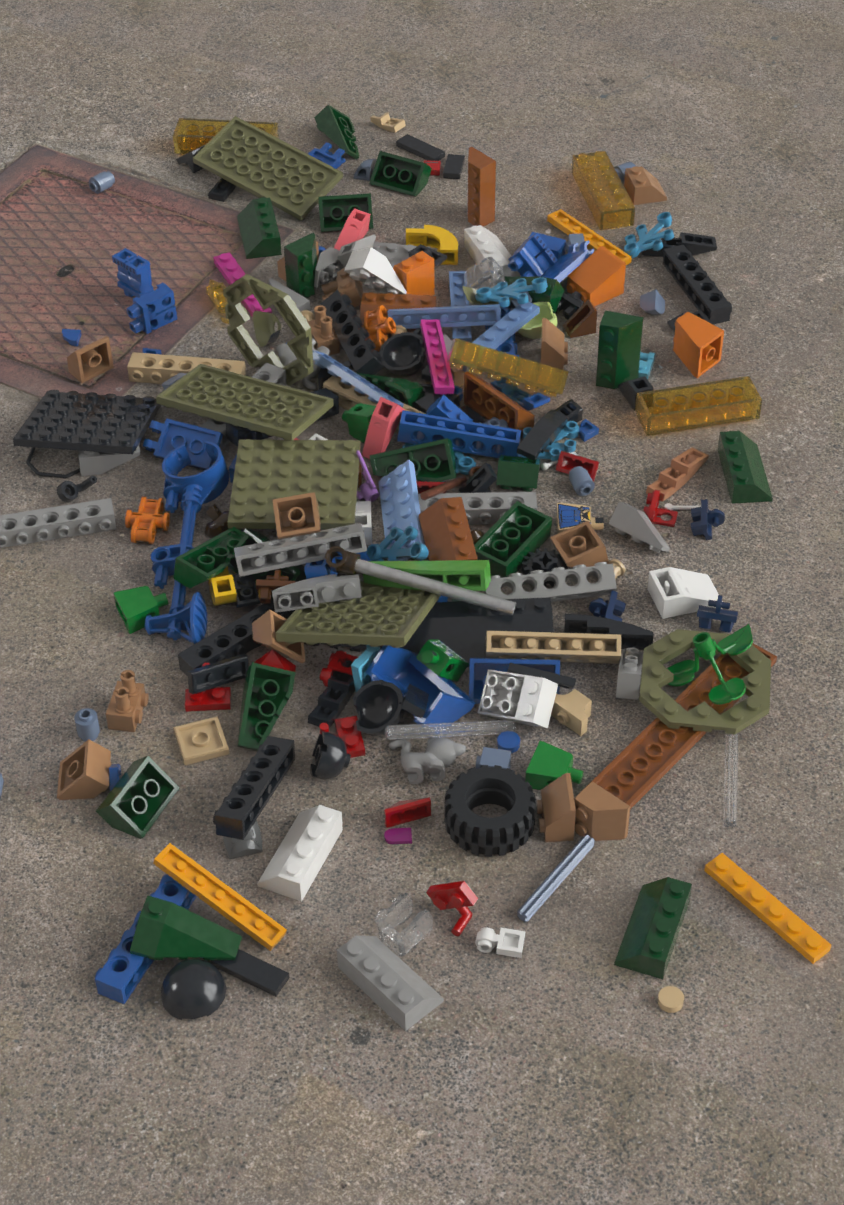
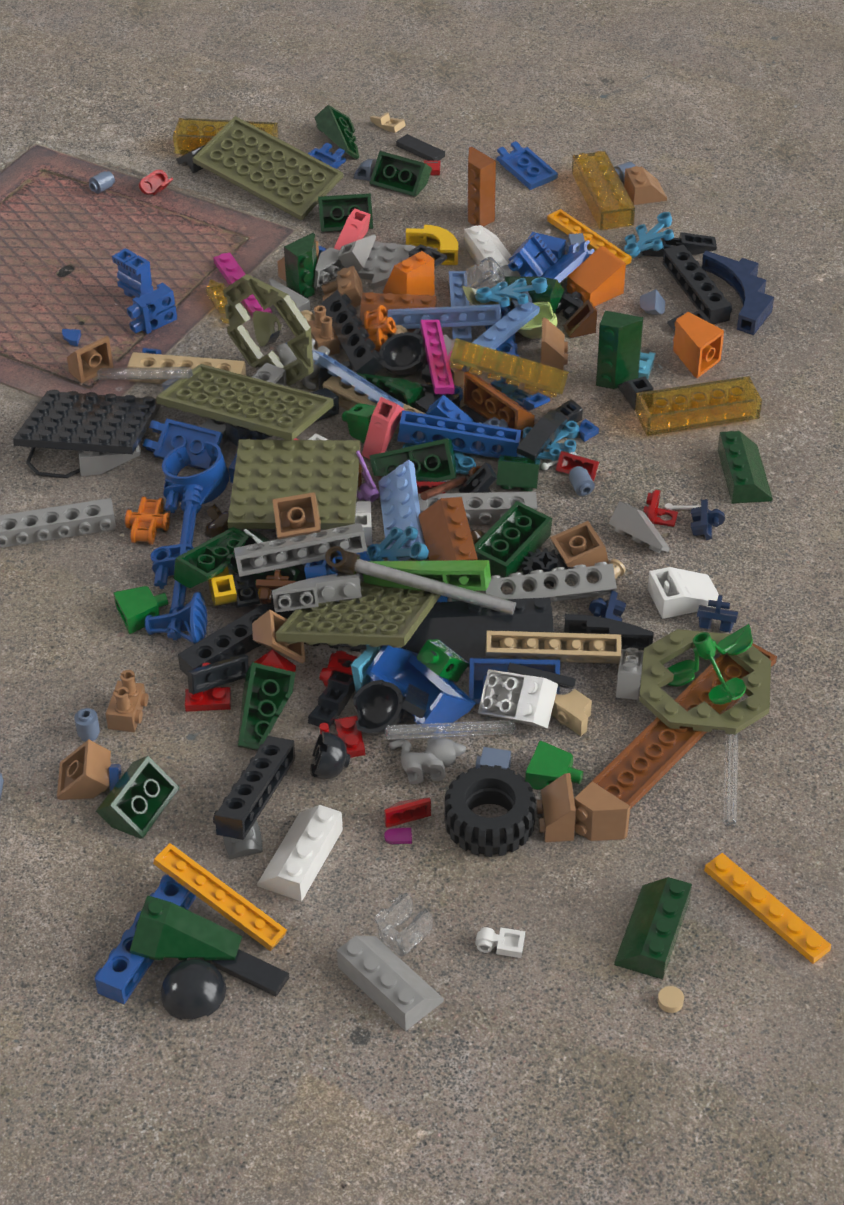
(69, 491): black plate -> none
(144, 373): none -> clear axle
(154, 182): none -> bracket
(201, 740): tan tile -> none
(221, 190): black tile -> none
(259, 229): dark green slope -> none
(374, 271): white slope -> none
(451, 896): red plate -> none
(453, 166): black tile -> none
(508, 741): blue tile -> none
(526, 166): none -> blue tile
(555, 878): axle -> none
(572, 515): torso -> none
(679, 473): nougat slope -> none
(749, 287): none -> dark blue arch

